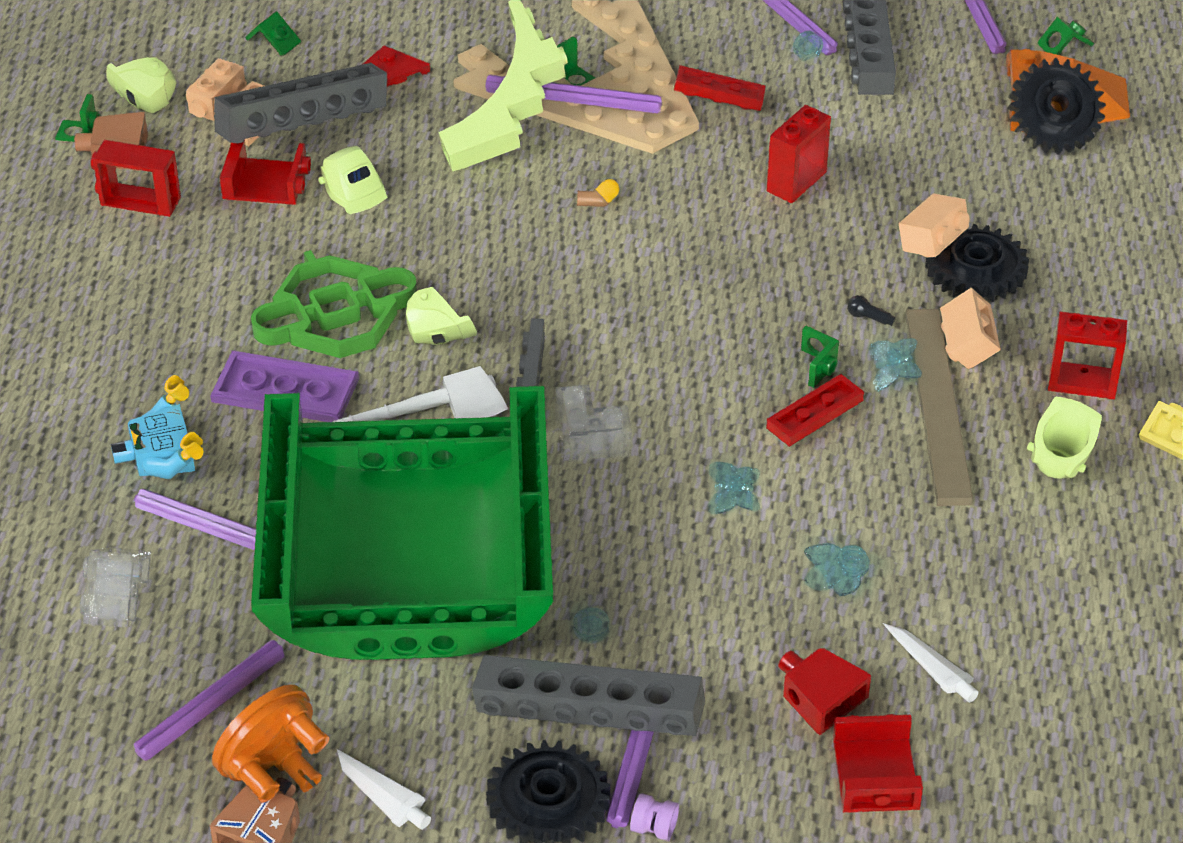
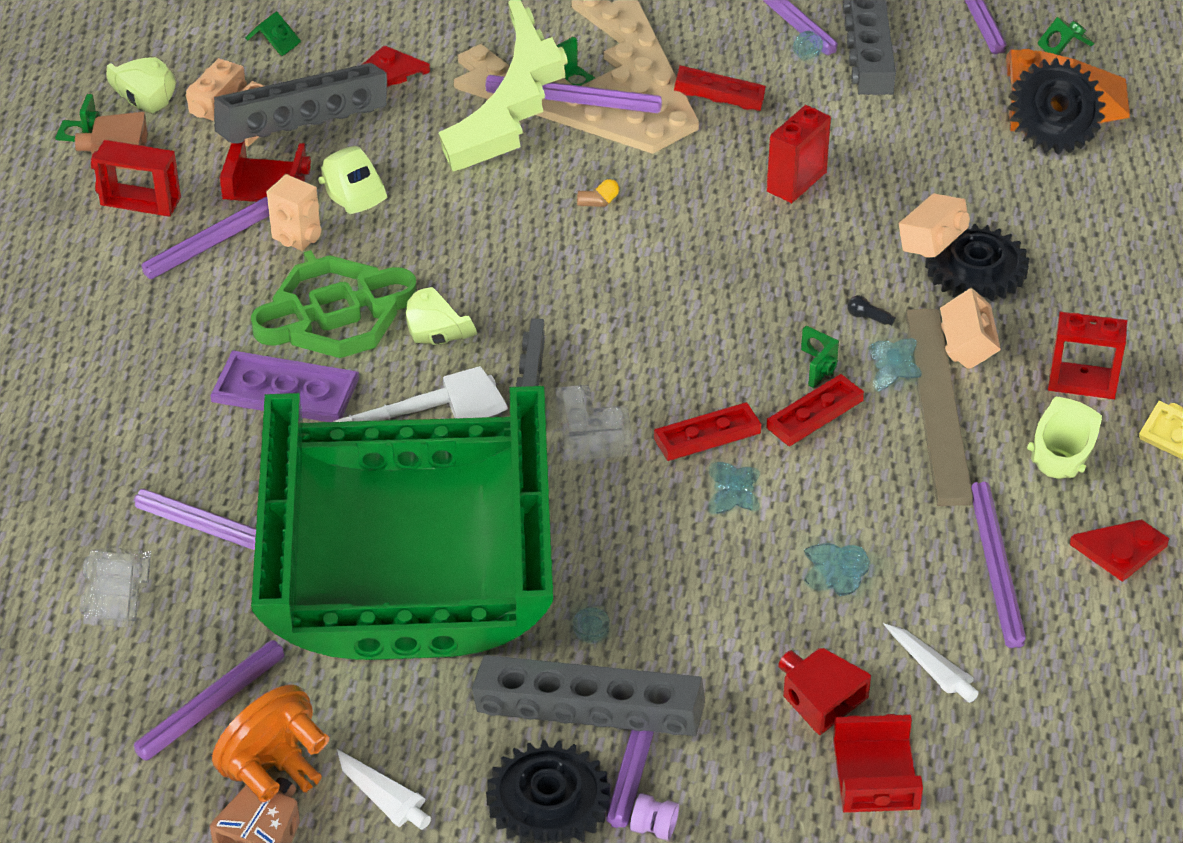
(160, 437): medium azure torso -> none
(206, 239): none -> medium lavender axle
(294, 212): none -> light nougat brick
(707, 431): none -> red plate
(998, 566): none -> medium lavender axle
(1121, 547): none -> red wing

